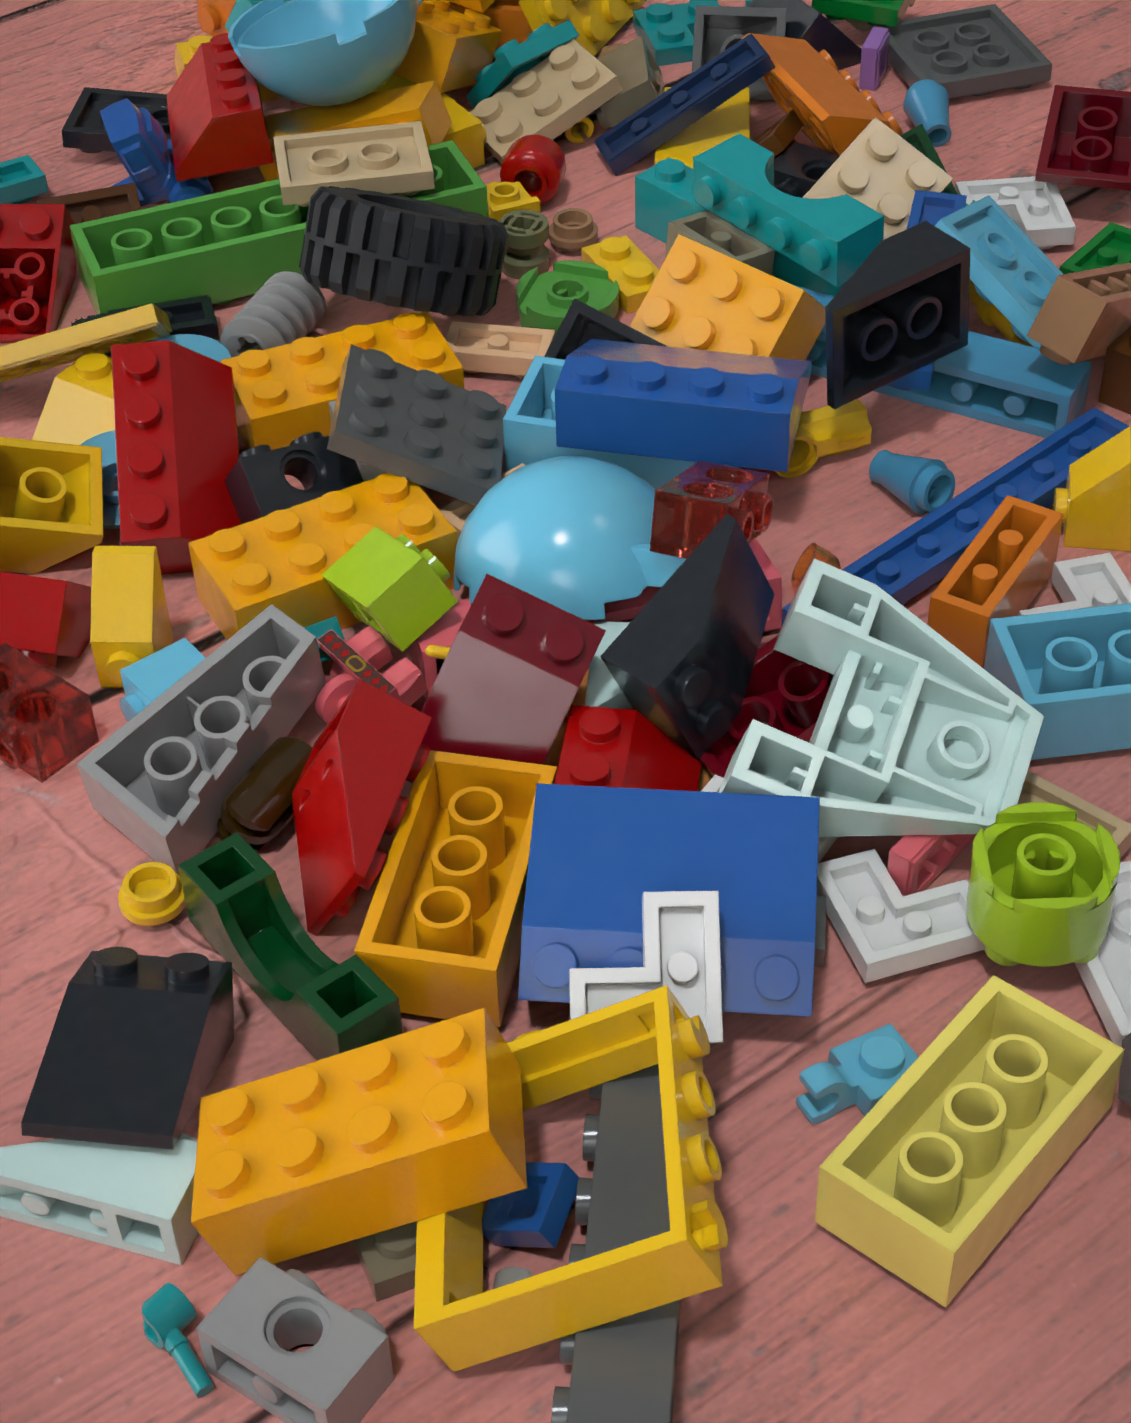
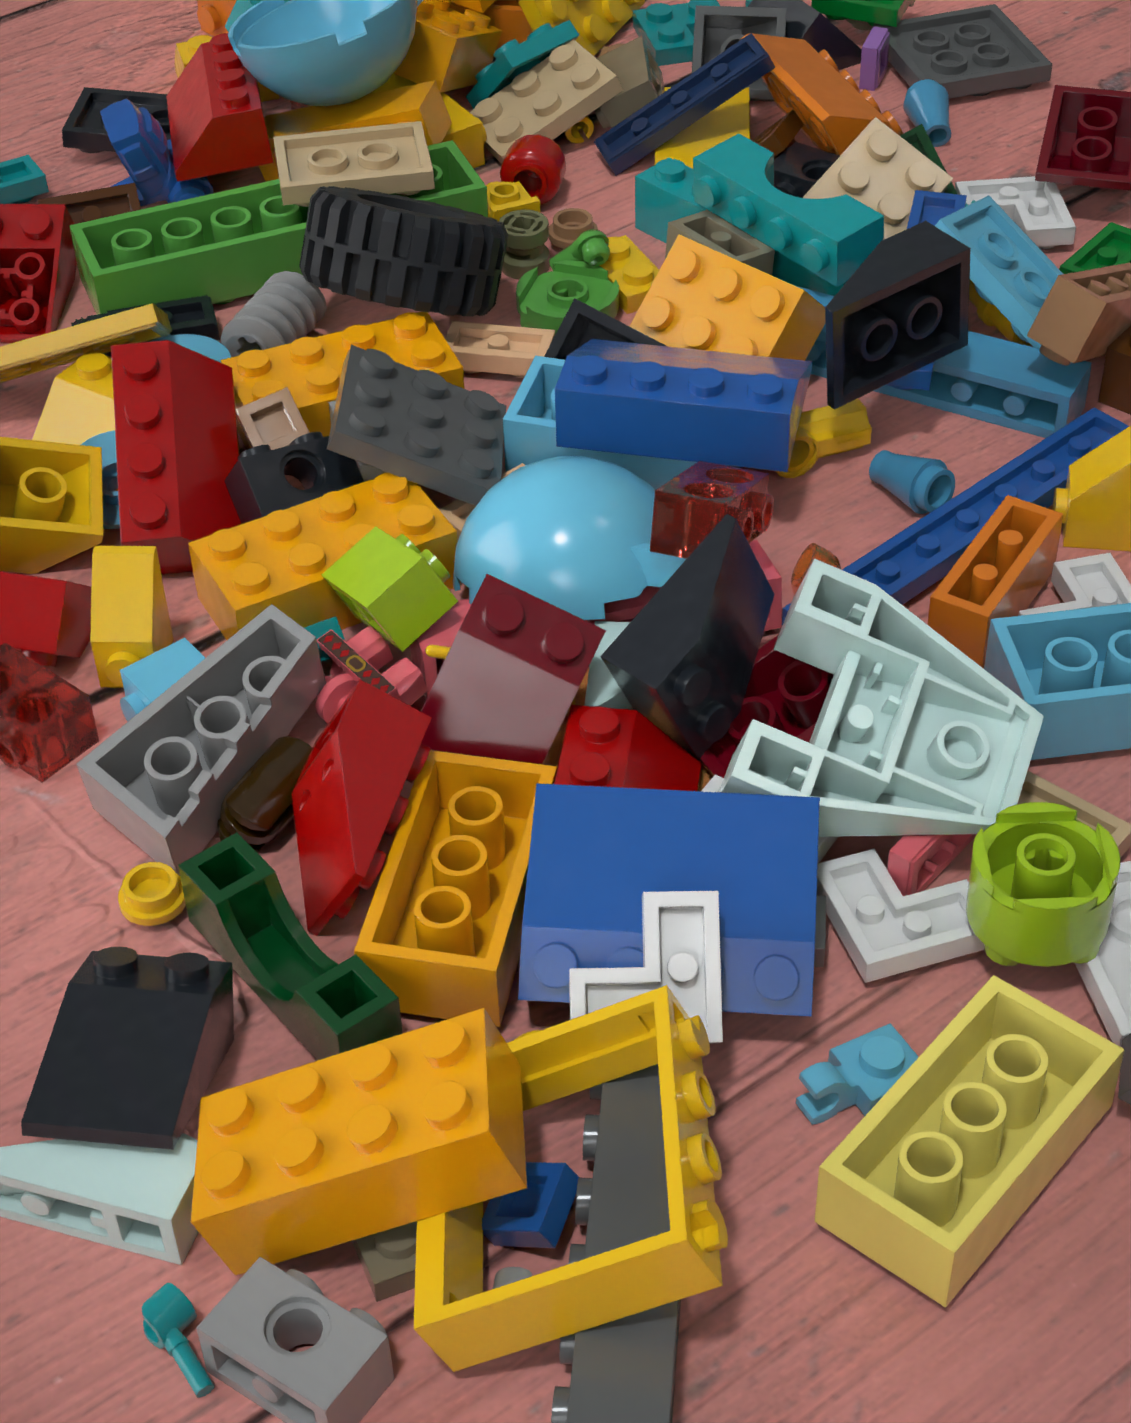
(272, 420): none -> medium nougat plate
(588, 247): none -> bright green arm

